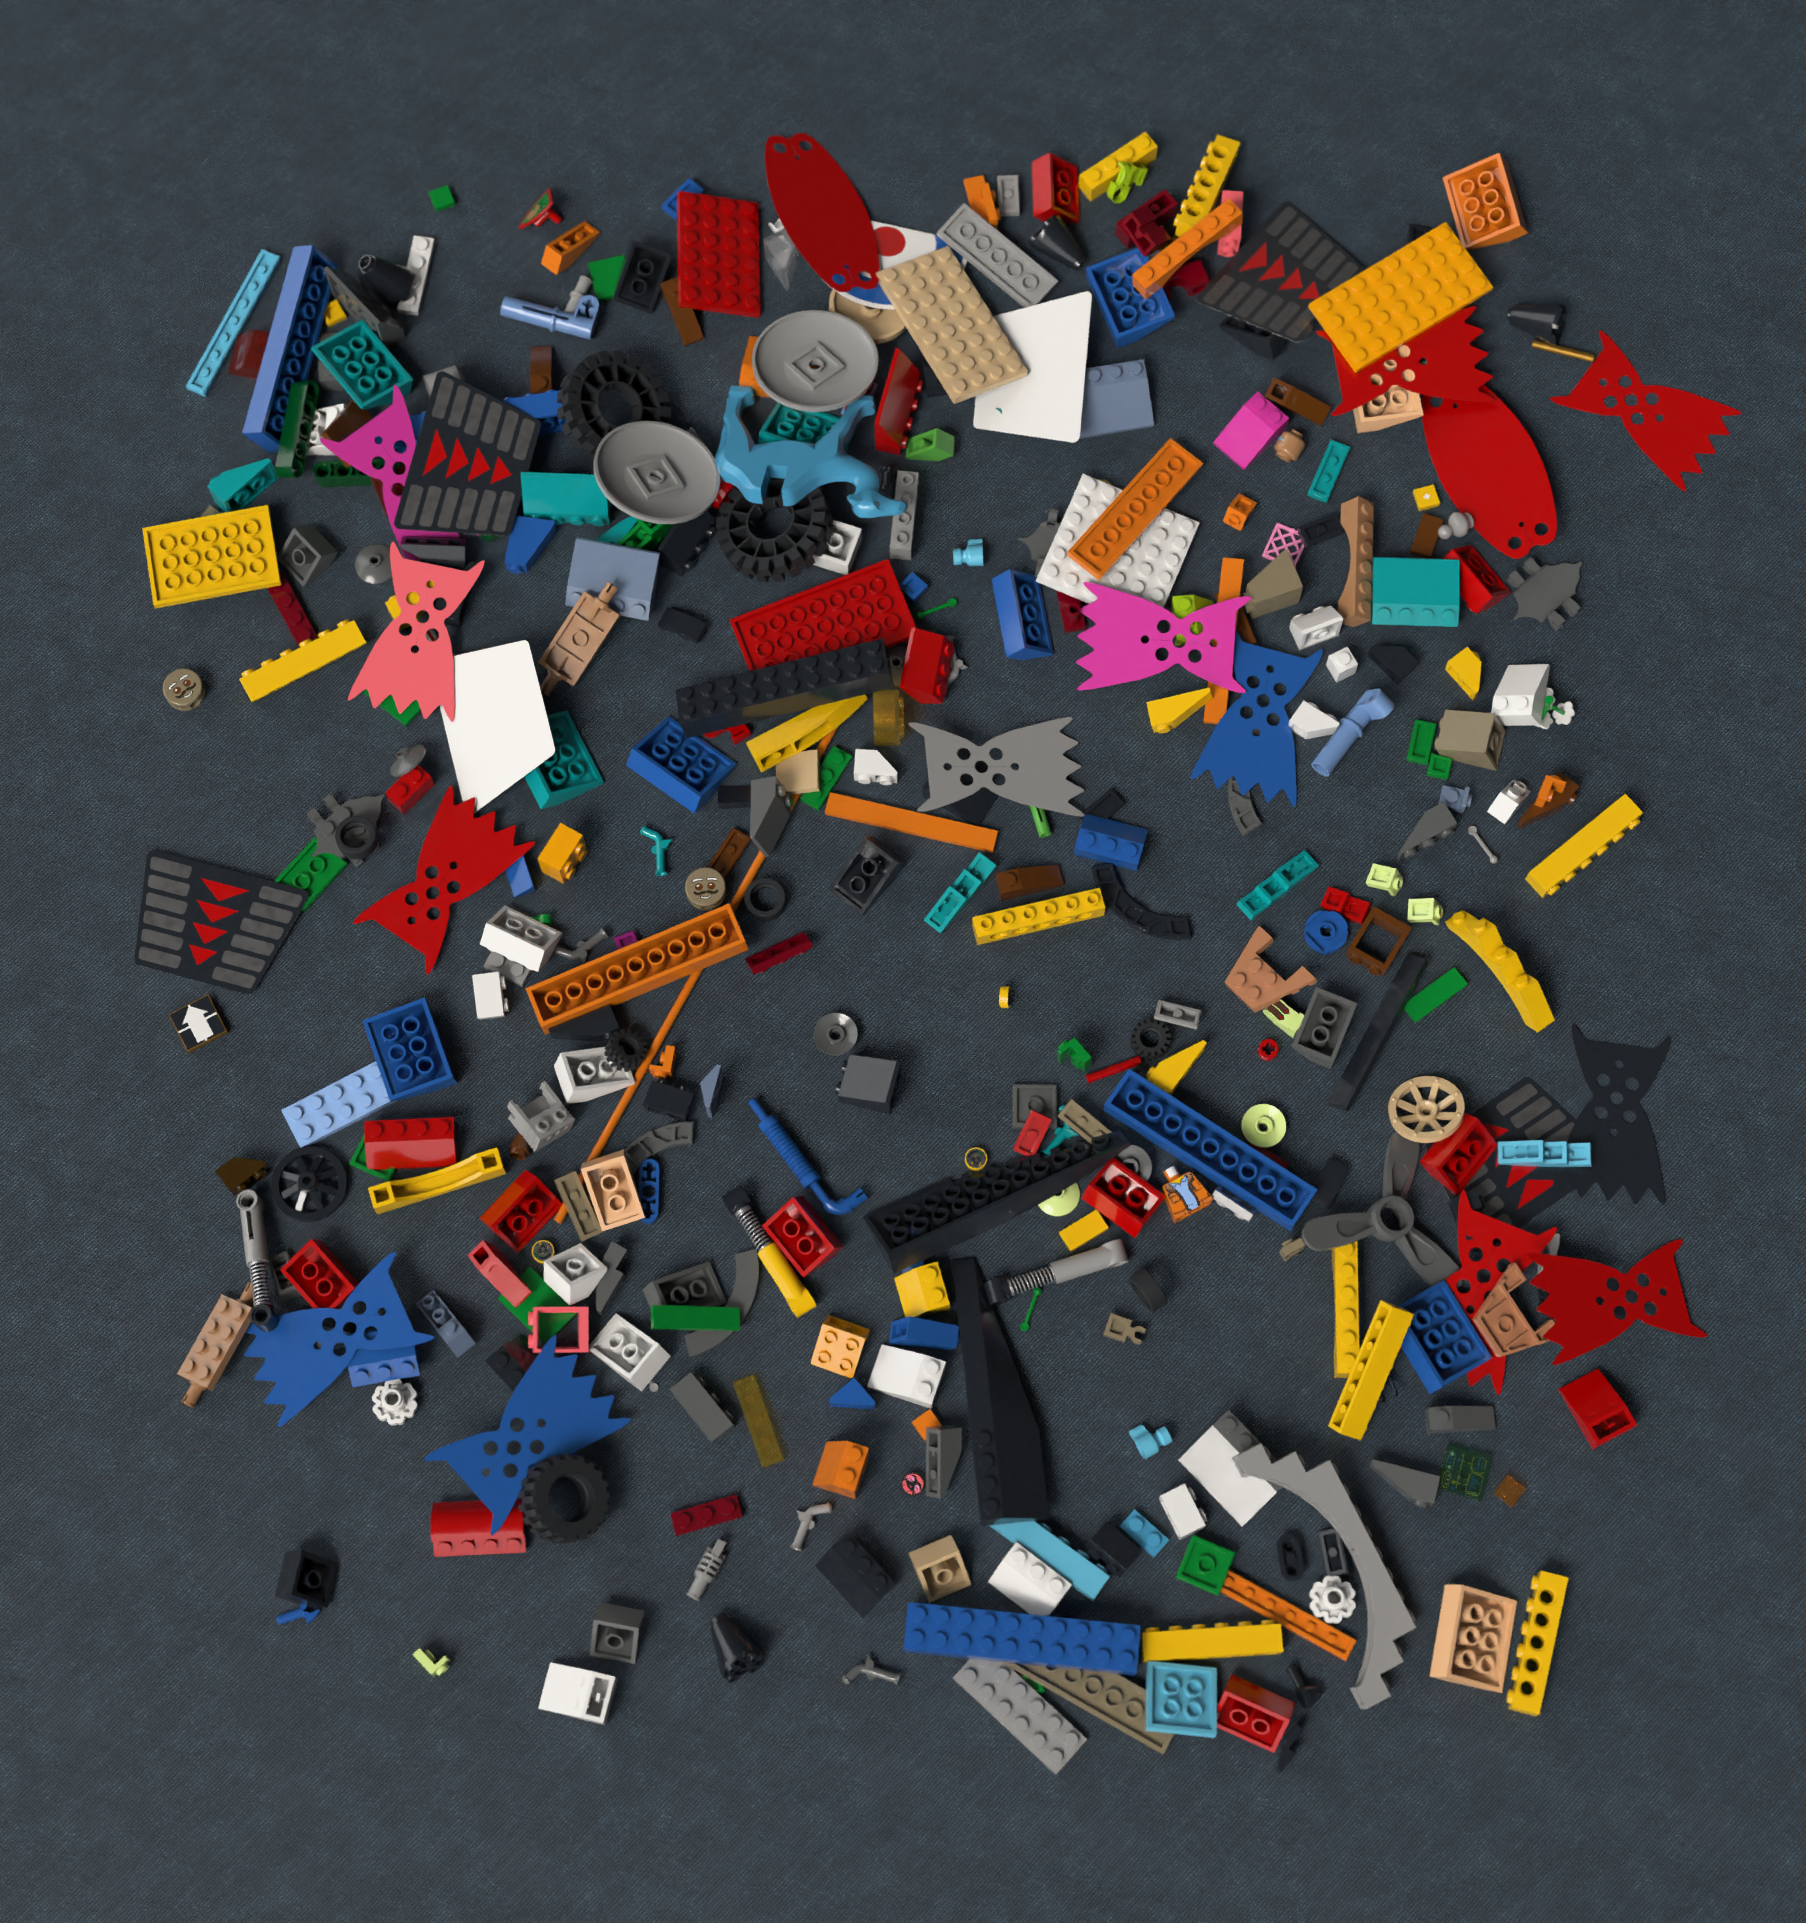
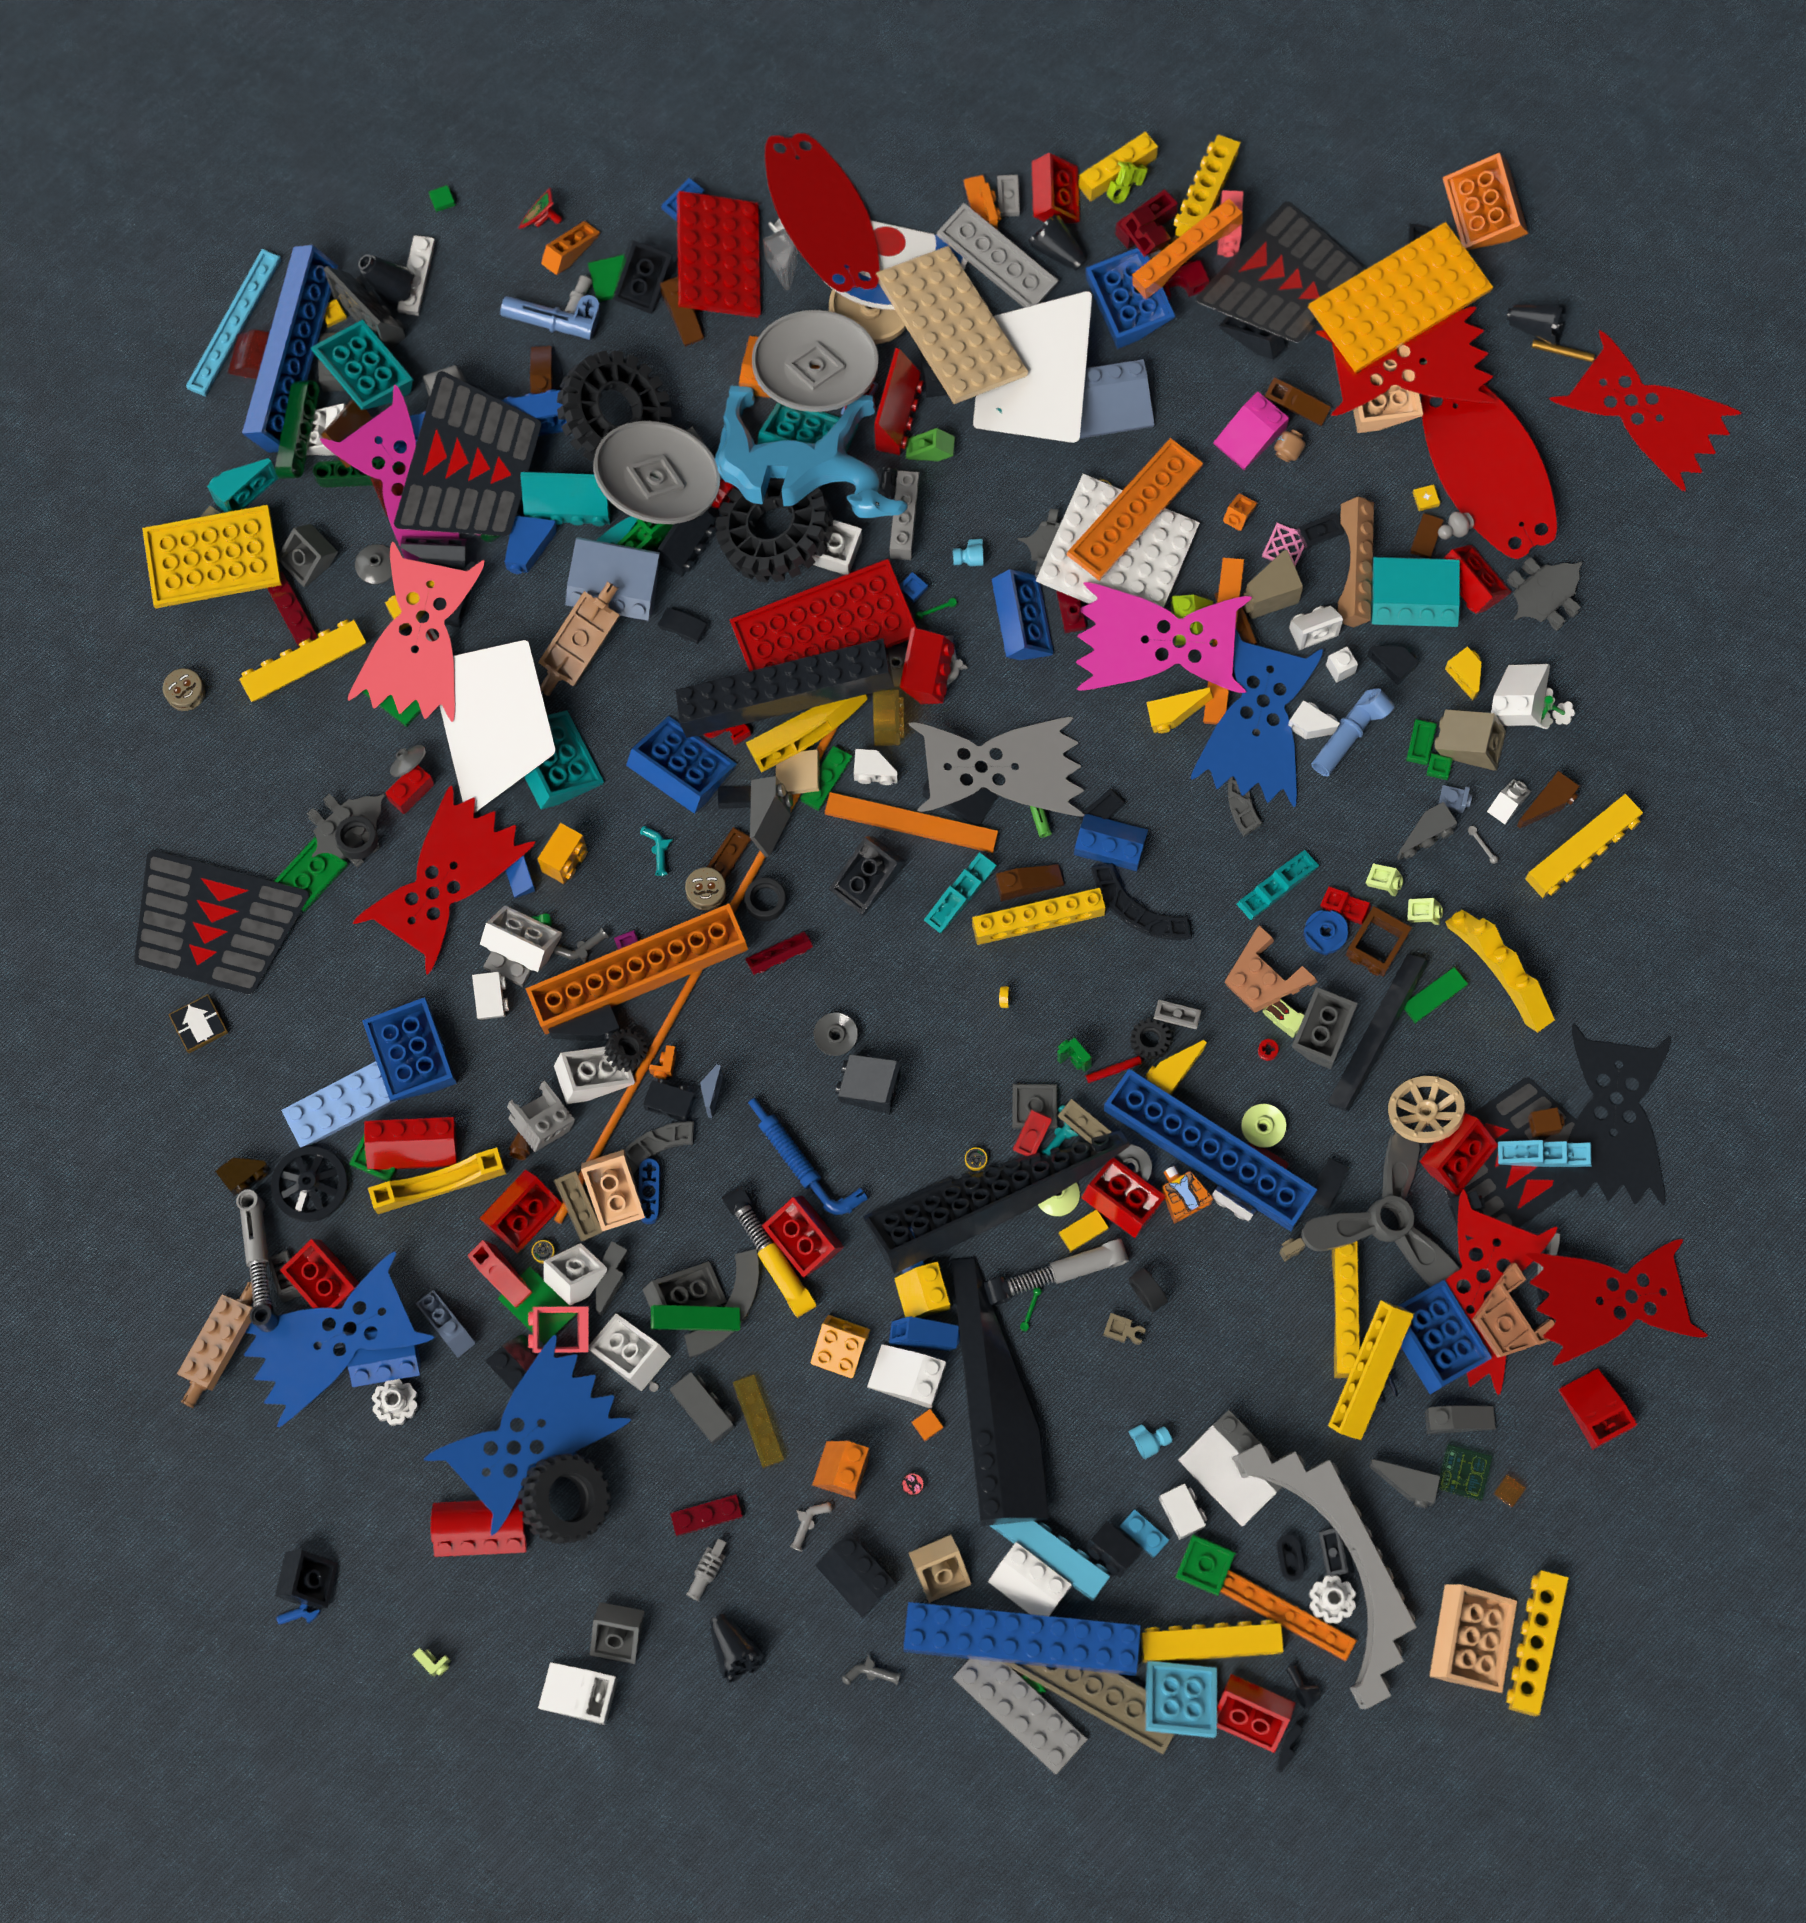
(852, 1396): blue slope -> none
(942, 1455): dark grey slope -> none
(1328, 471): teal tile -> none
(1545, 1122): none -> reddish brown brick
(1549, 785): orange bracket -> none

